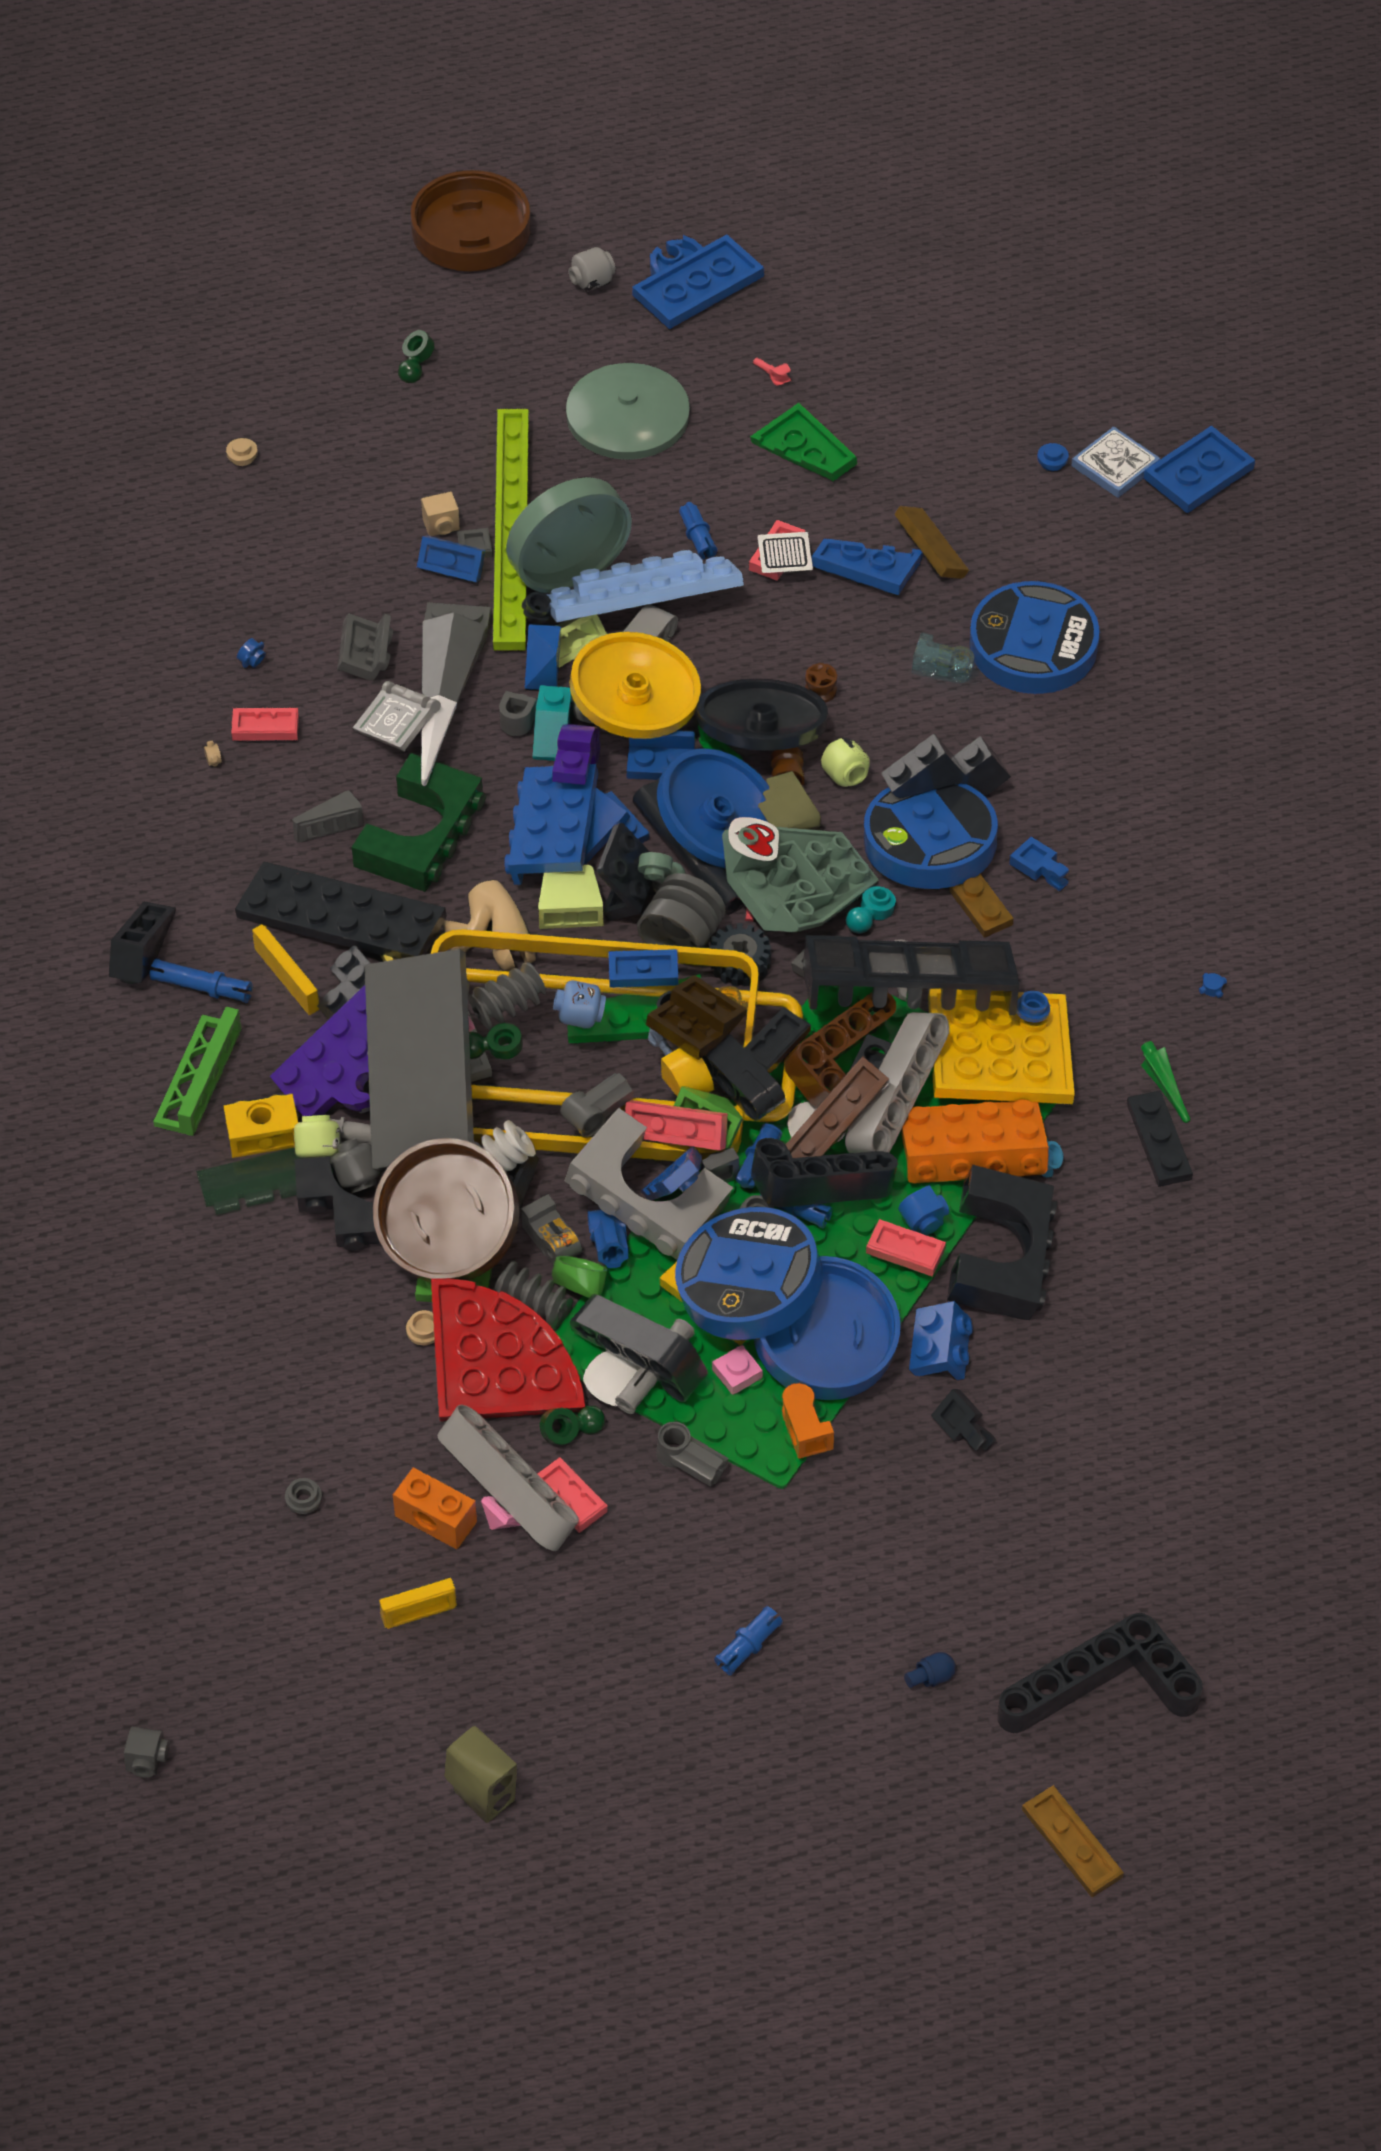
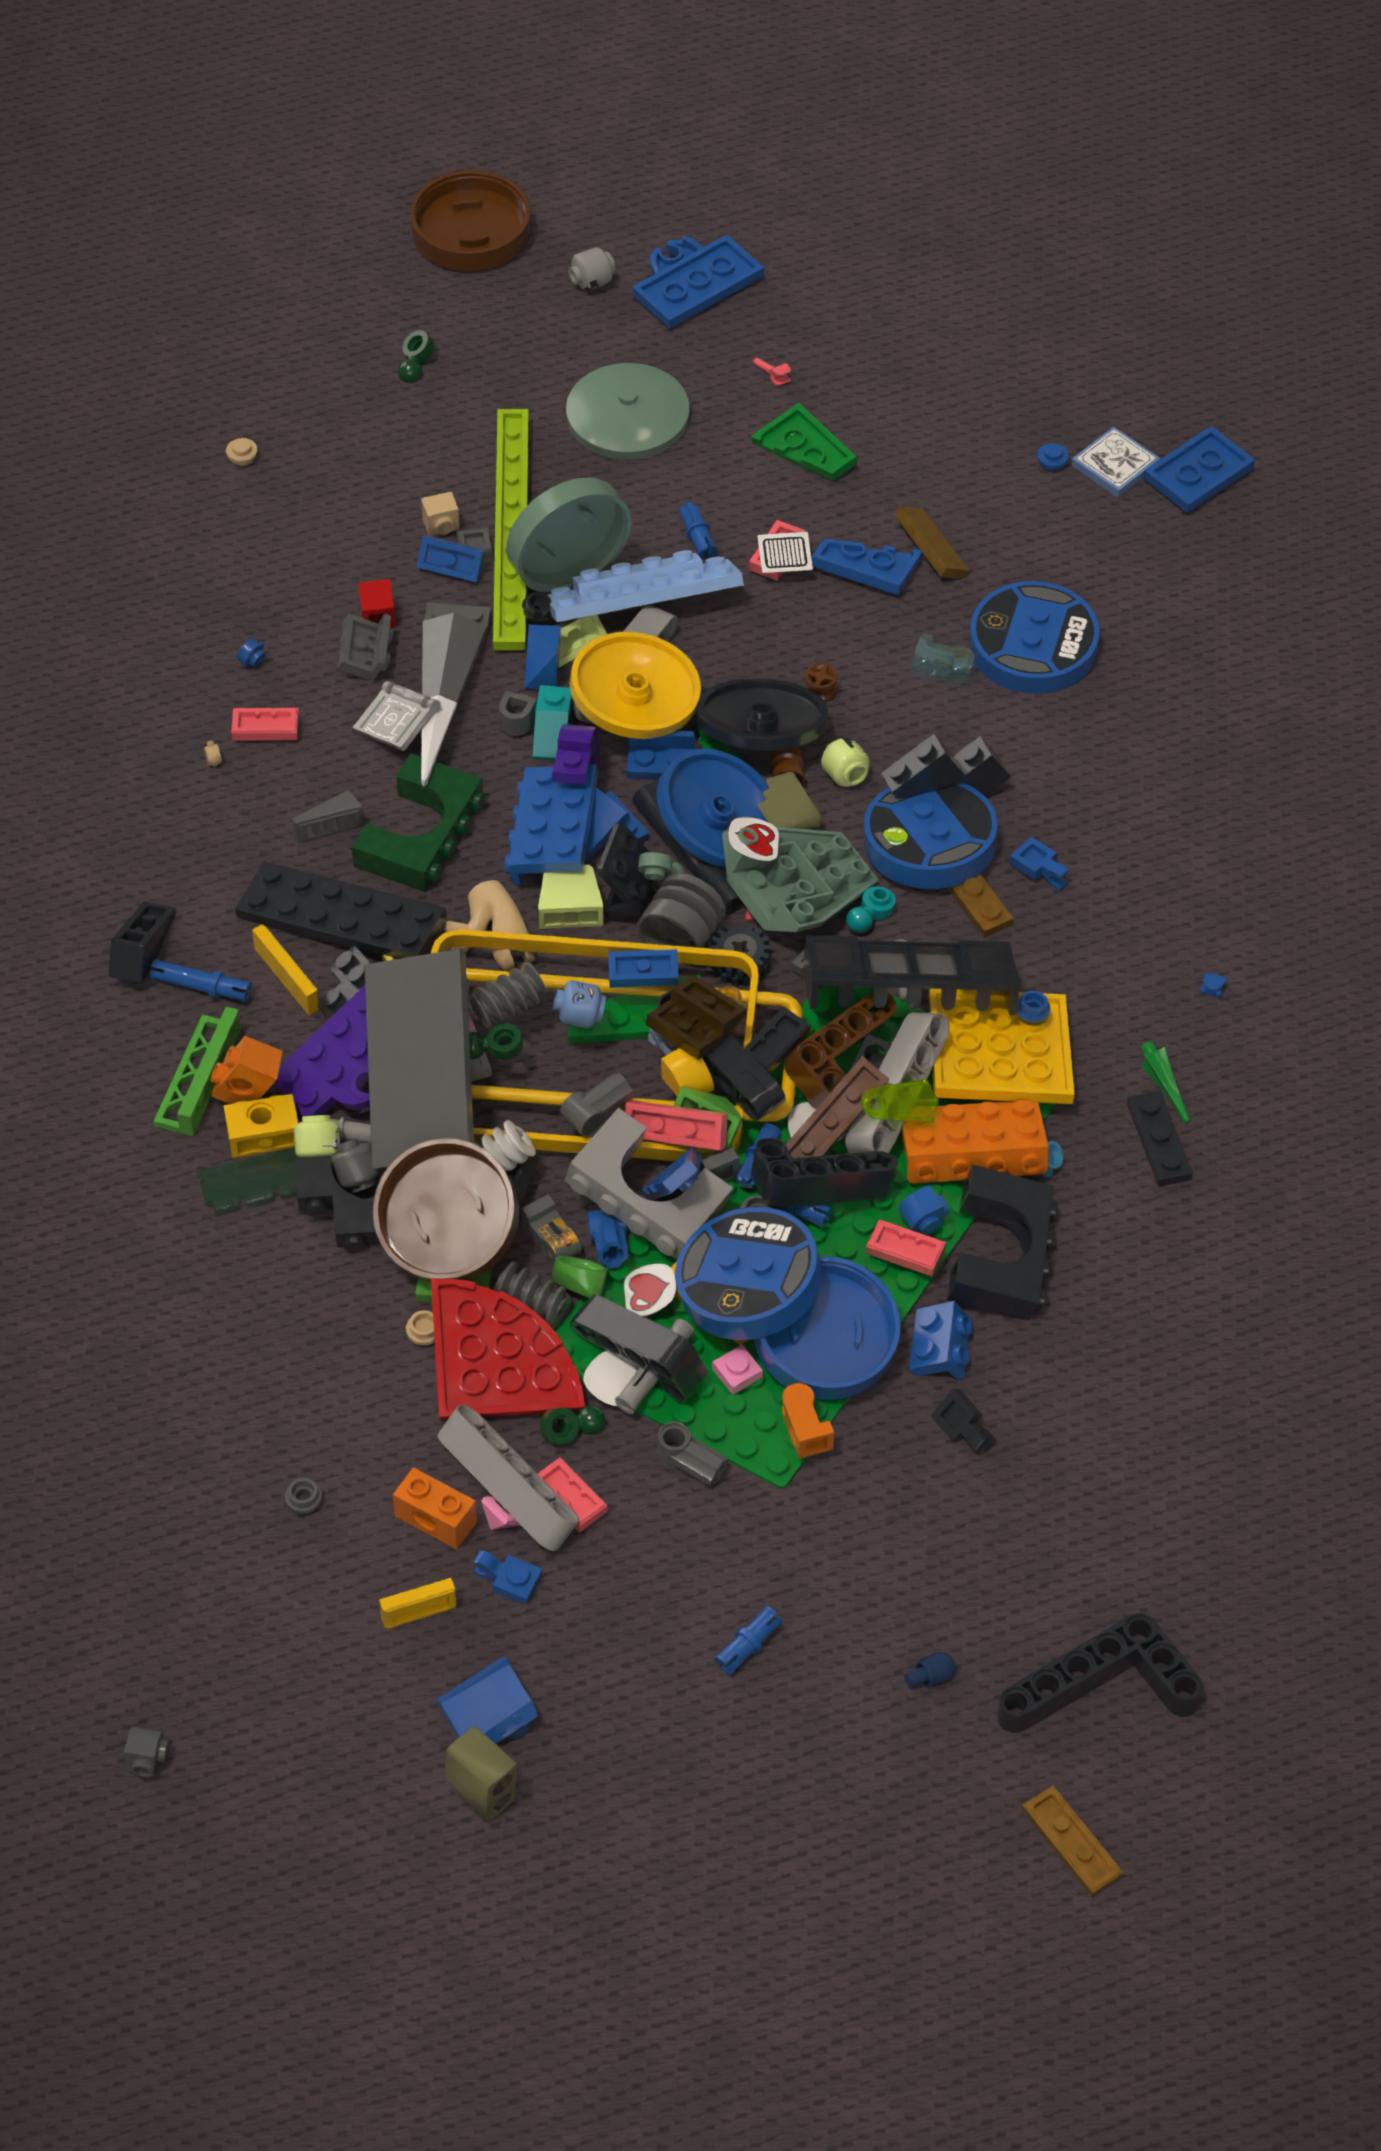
(246, 1071): none -> orange brick
(376, 600): none -> red brick
(490, 1701): none -> blue slope
(512, 1579): none -> blue plate
(649, 1289): none -> sticker
(902, 1102): none -> clear neon green piece

